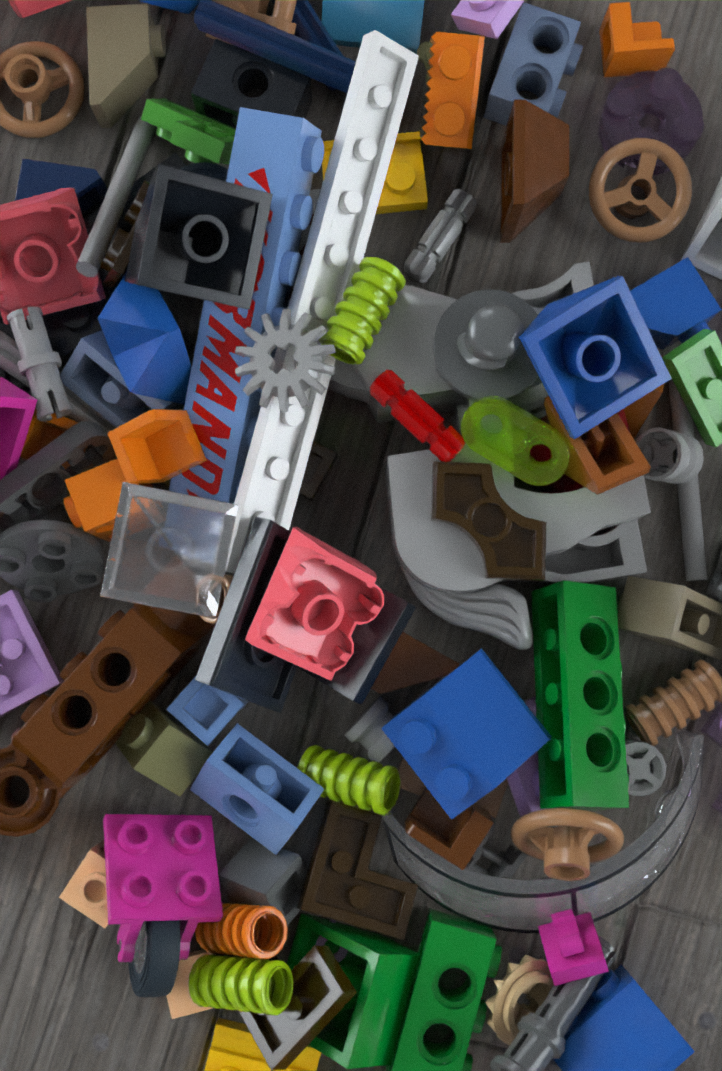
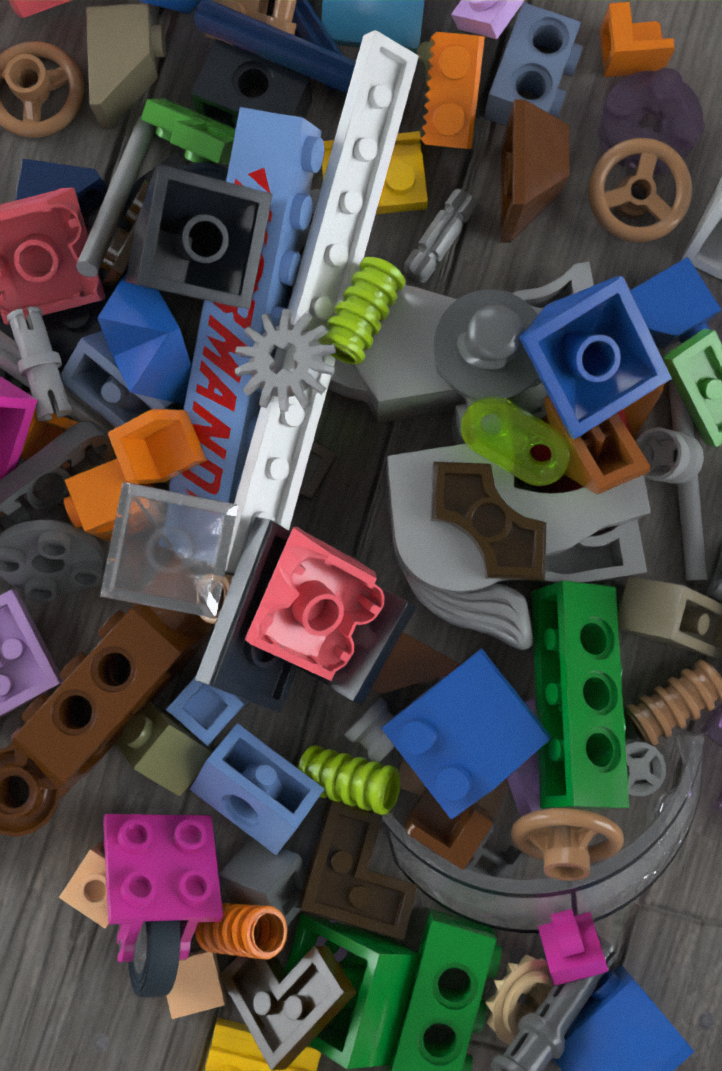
(241, 984): lime piece -> none
(417, 416): red axle -> none

